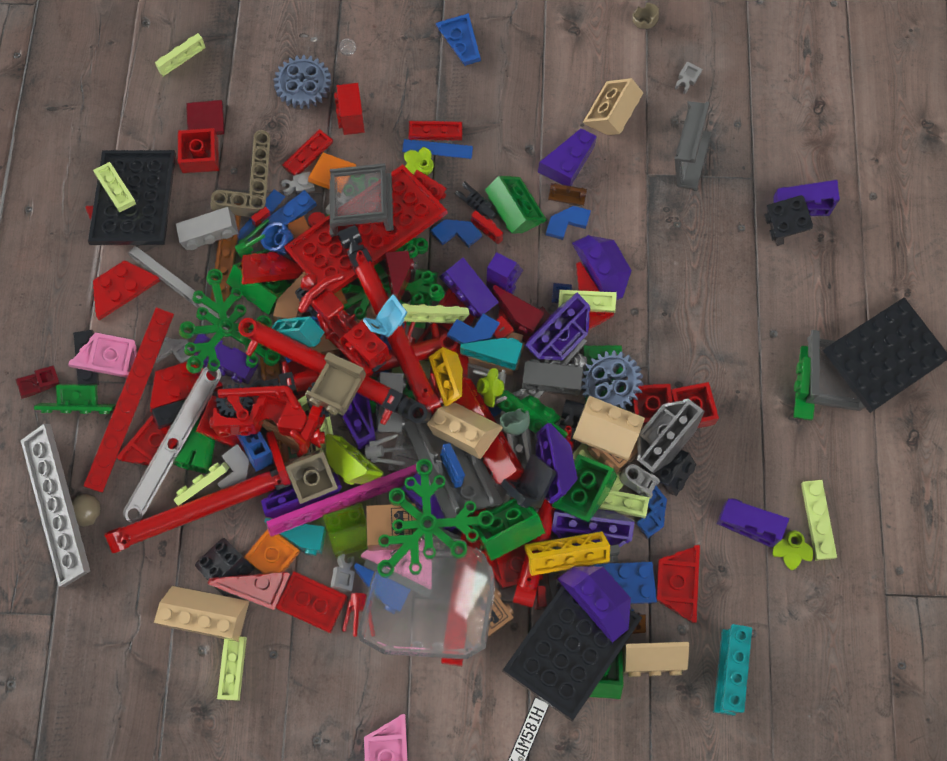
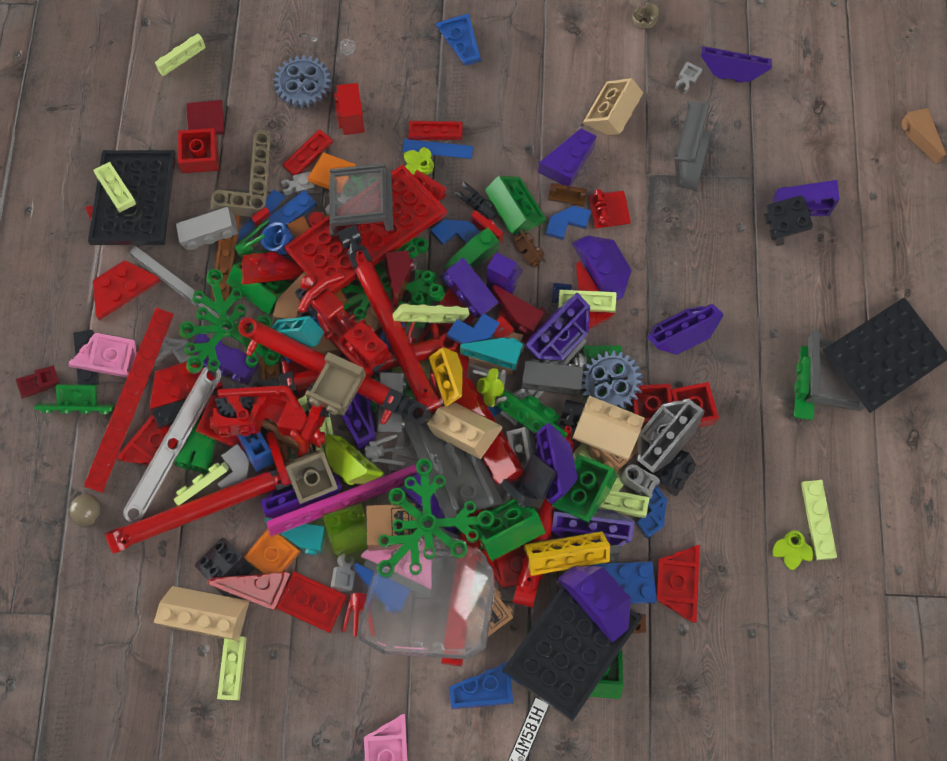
(55, 505): light grey plate -> none
(389, 317): medium azure piece -> none
(452, 465): blue tile -> none
(476, 249): none -> green slope
(482, 690): none -> blue wing
(515, 422): sand green hair -> none
(534, 253): none -> reddish brown hinge
(540, 598): red tile -> none
(609, 209): none -> red hinge
(655, 658): tan slope -> none
(685, 329): none -> dark purple wedge
(733, 670): teal fence -> none
(734, 65): none -> dark purple wedge
(753, 522): dark purple wedge -> none
(923, 133): none -> medium nougat slope

